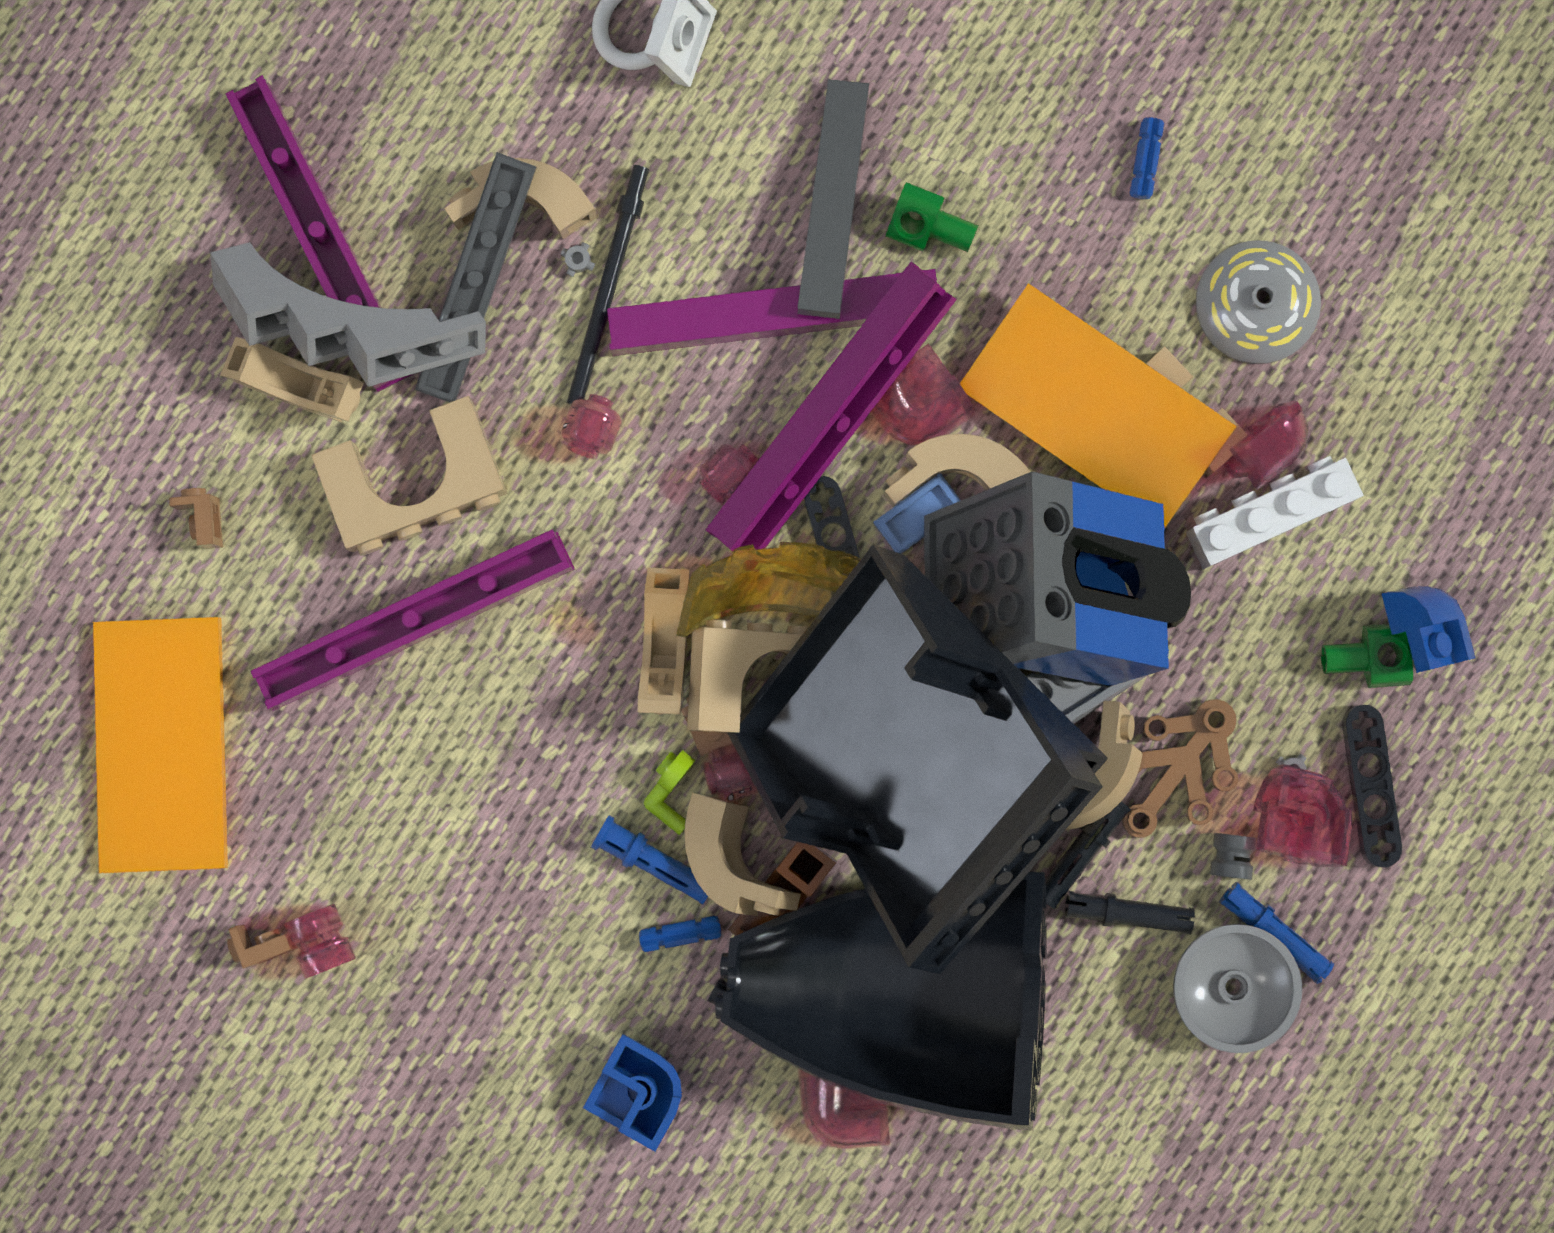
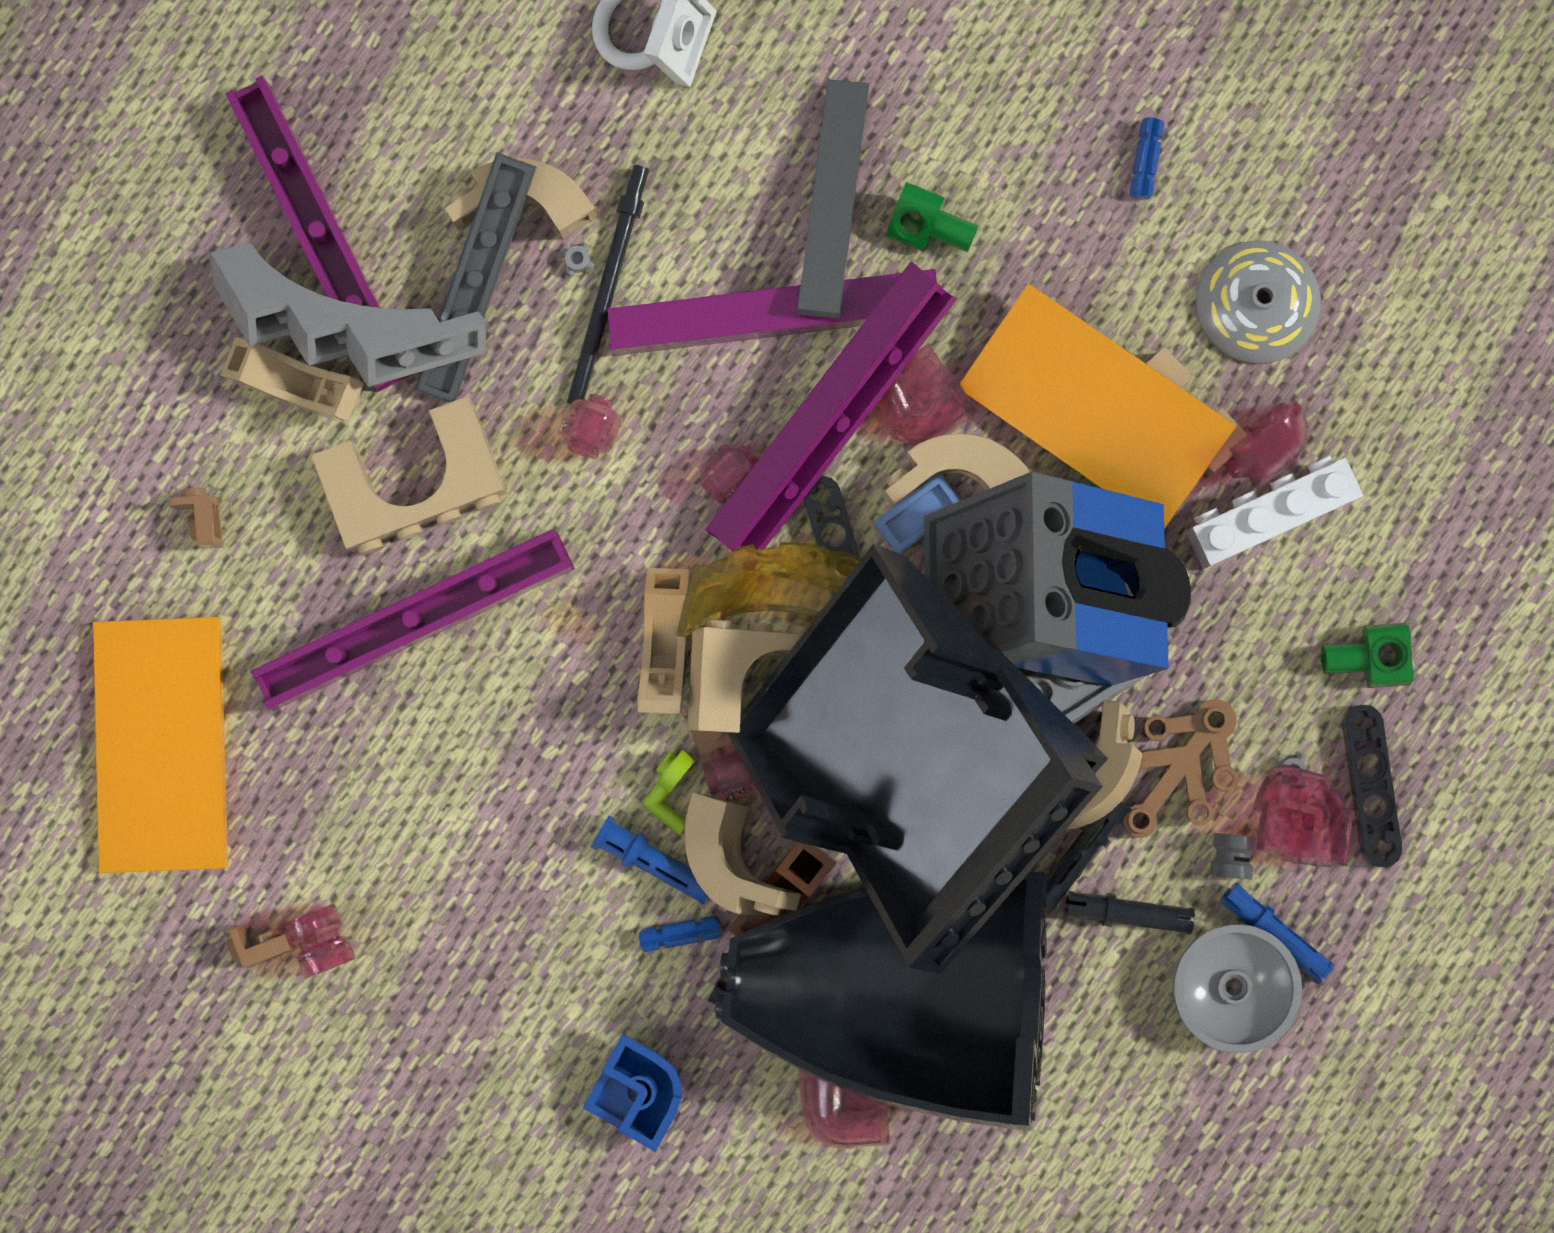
(1432, 625): blue brick -> none

